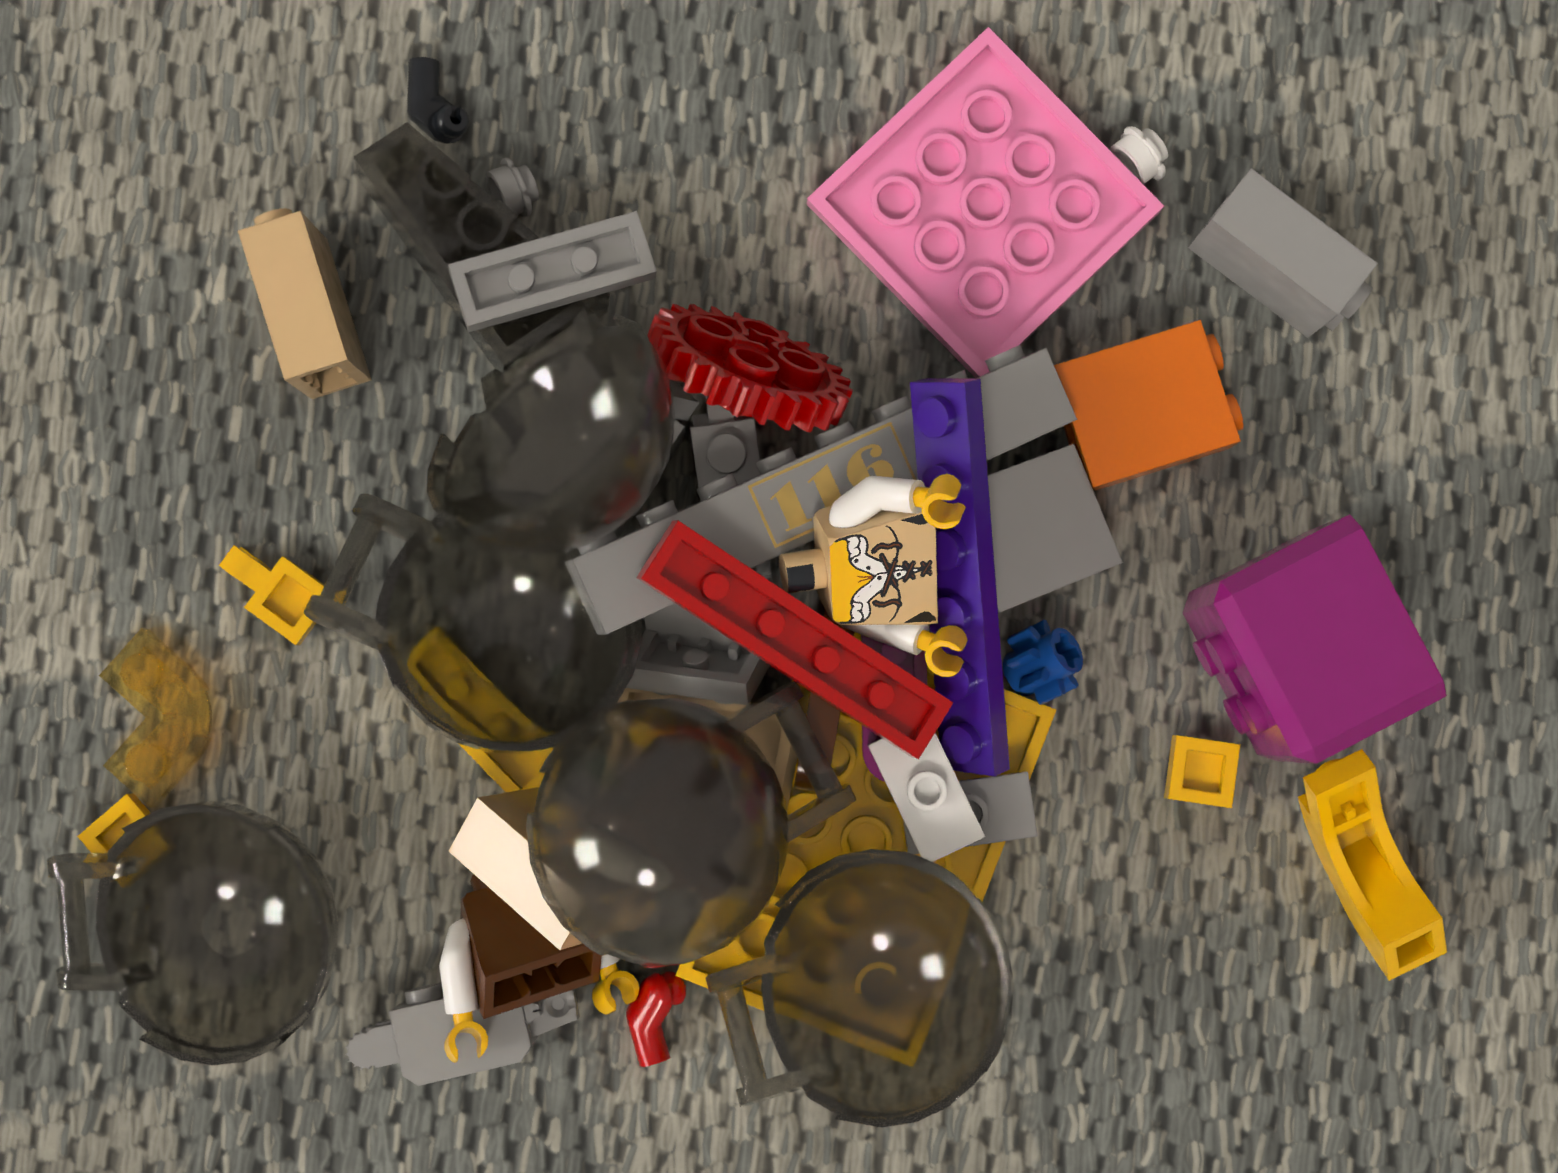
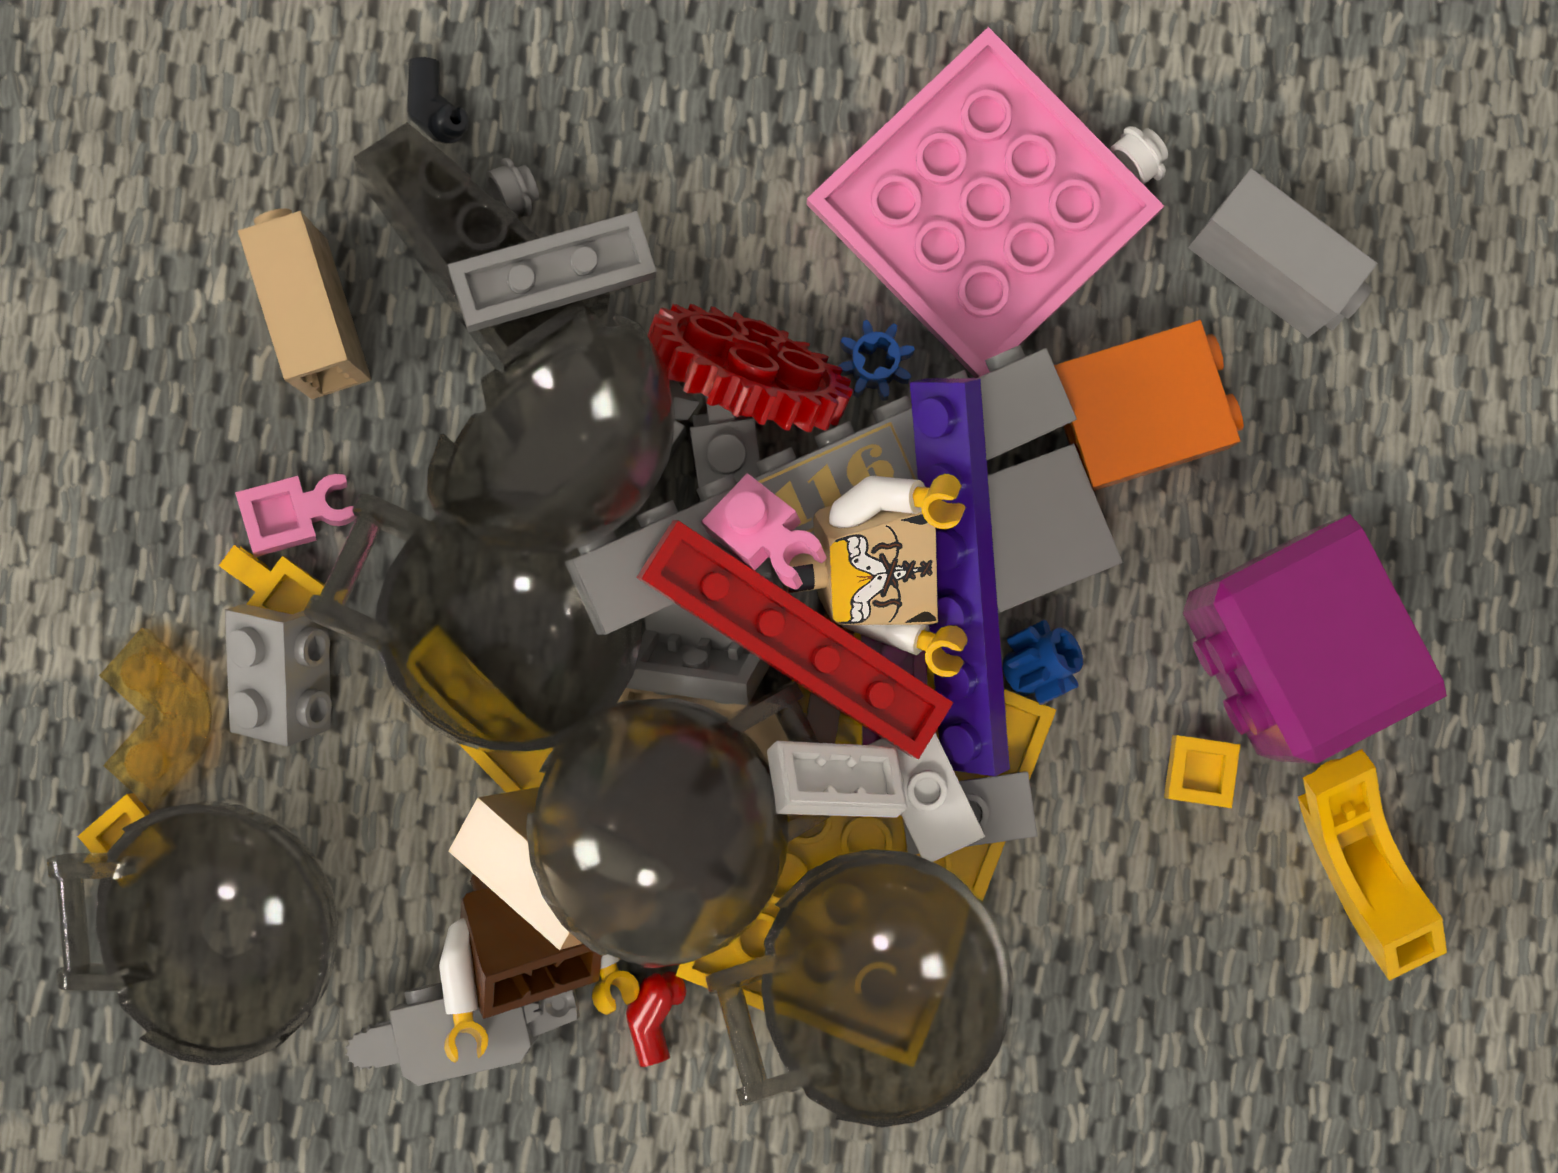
(277, 675): none -> light grey bracket
(283, 515): none -> bright pink plate
(760, 526): none -> bright pink plate
(836, 779): none -> white plate
(882, 376): none -> blue gear

